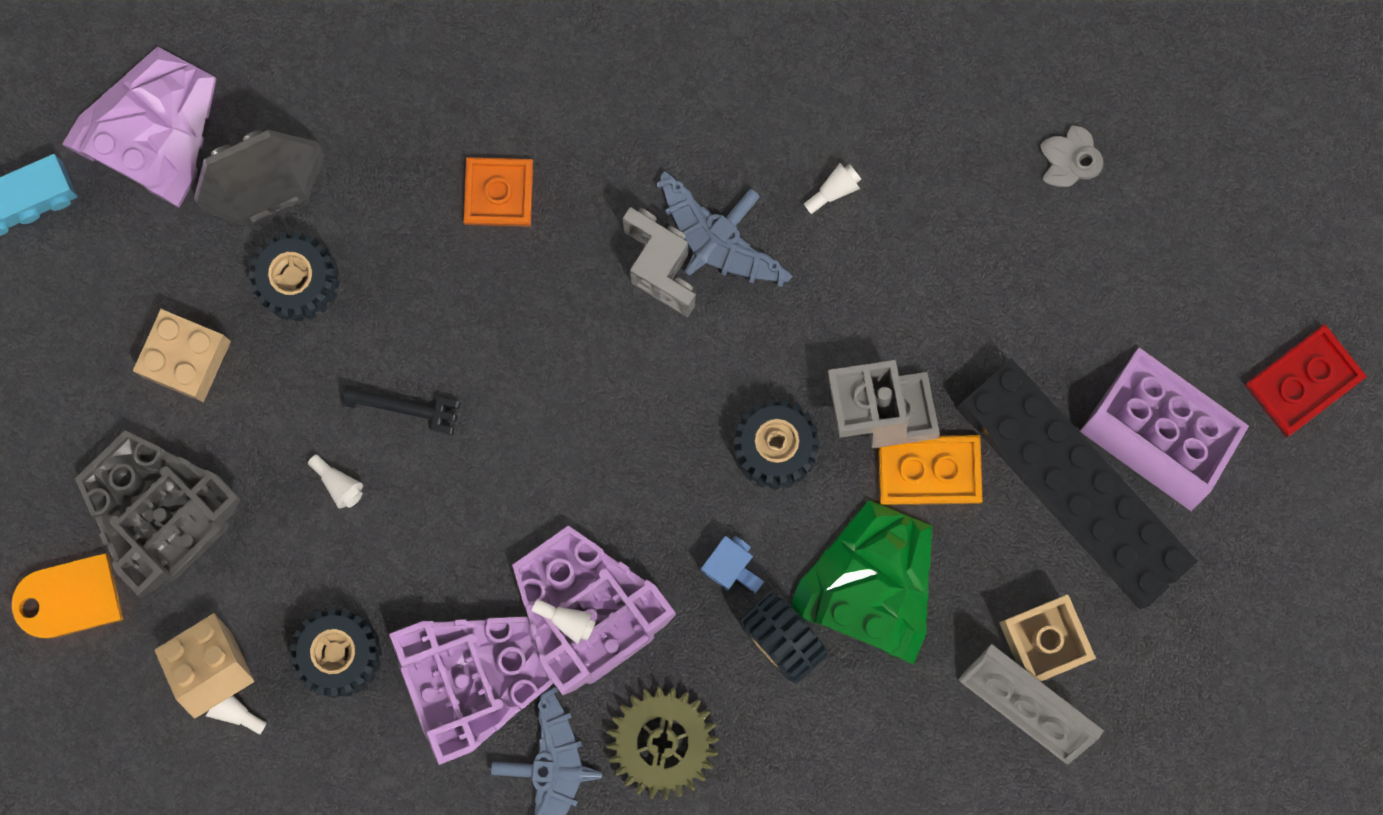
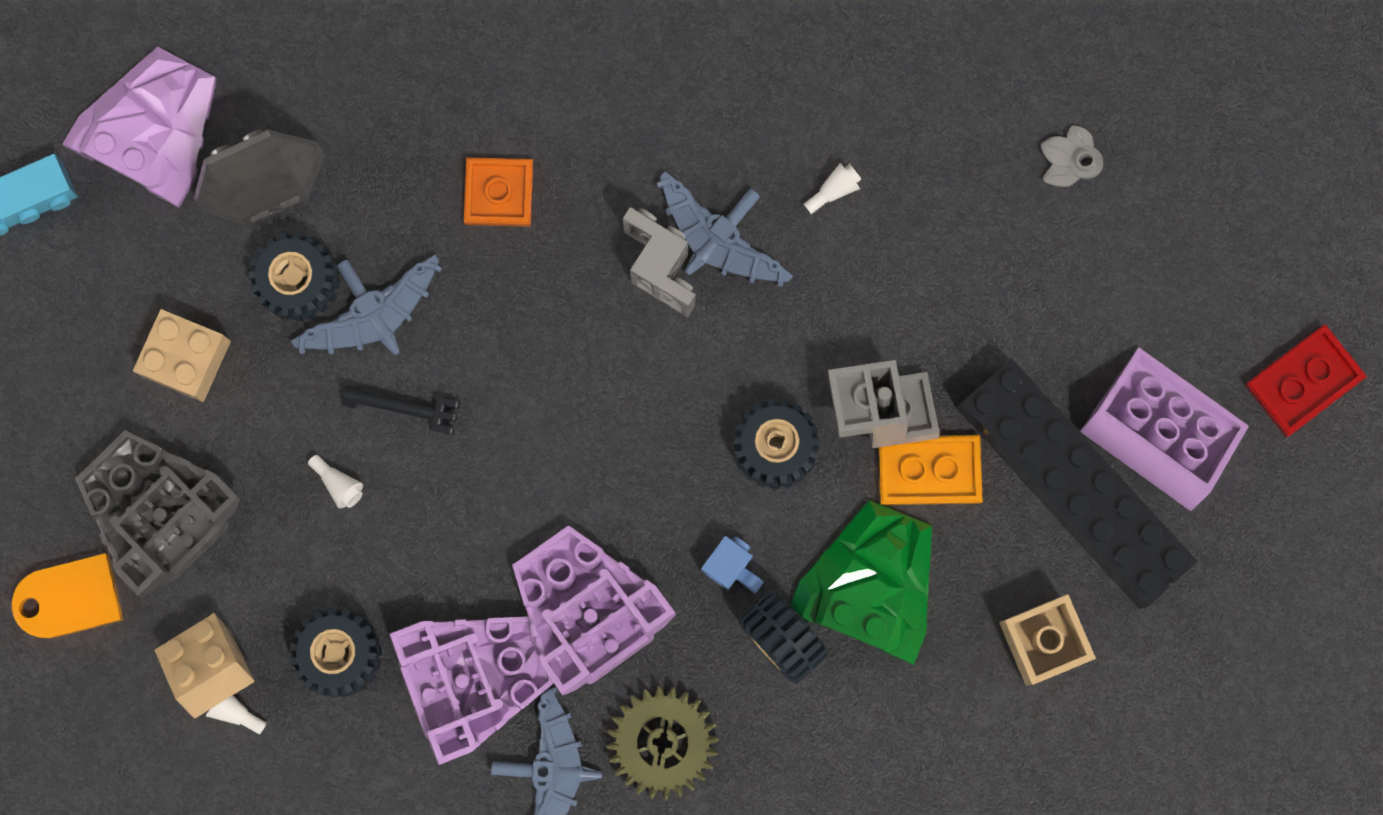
(373, 314): none -> sand blue bar
(571, 622): white cone -> none
(1030, 705): light grey tile -> none

